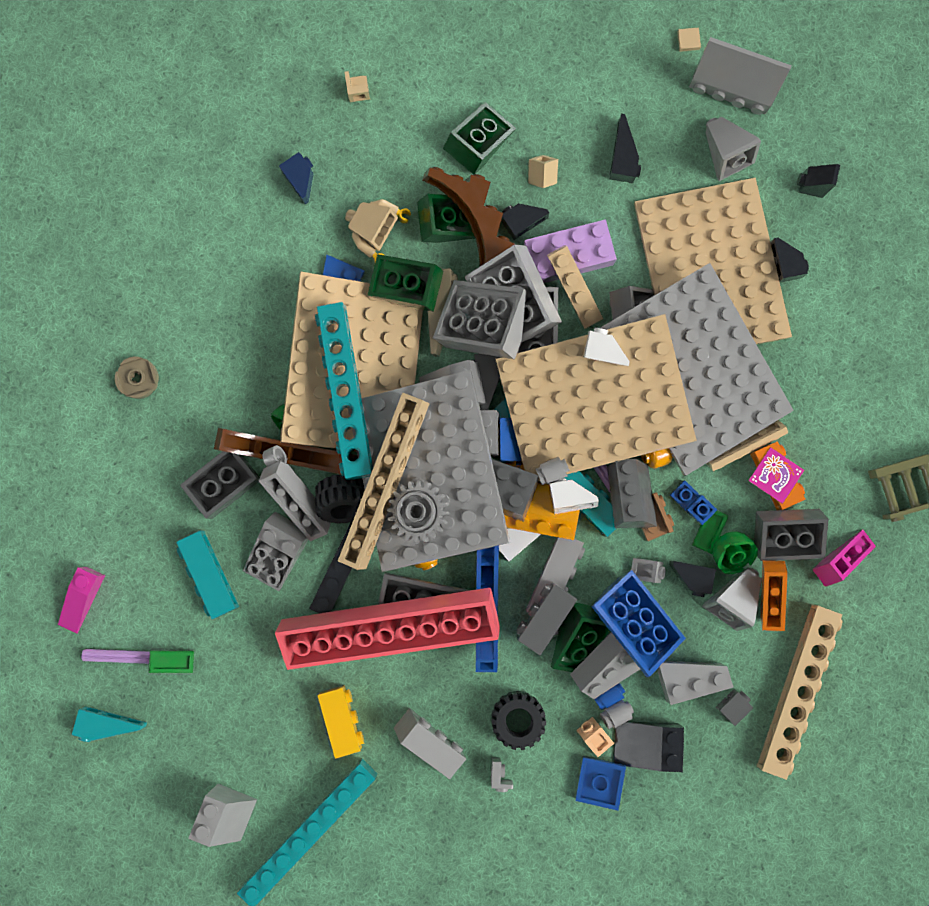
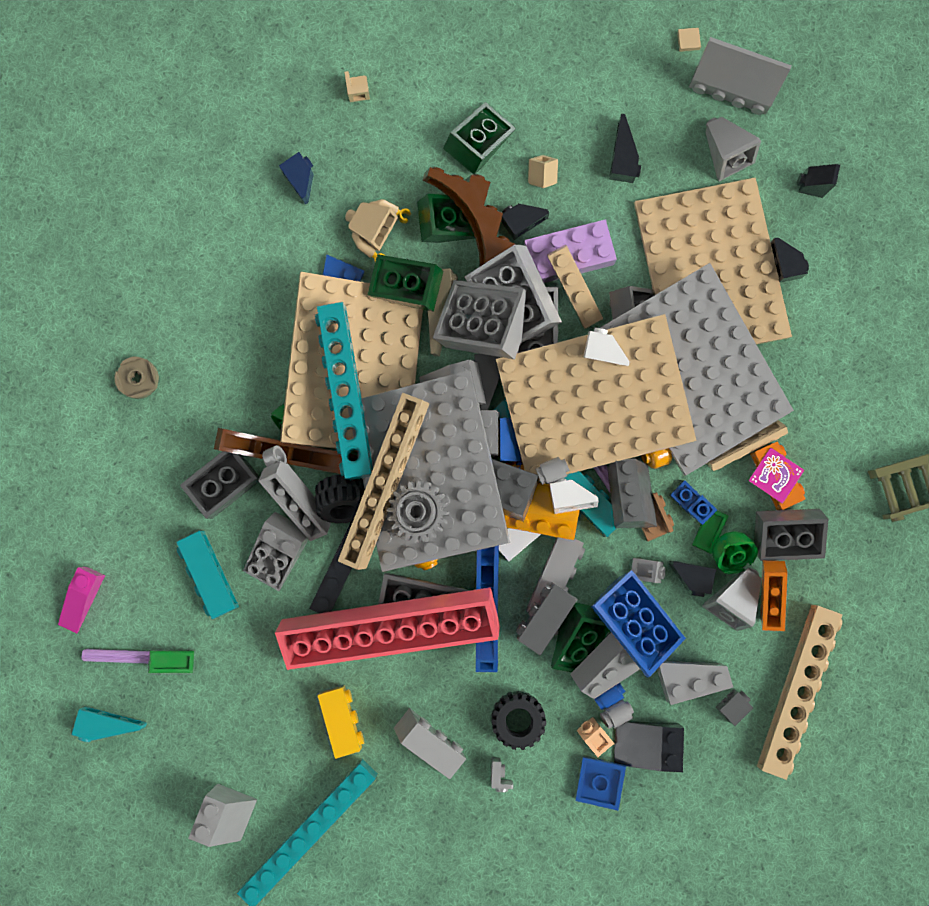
(844, 559): dark pink slope -> none

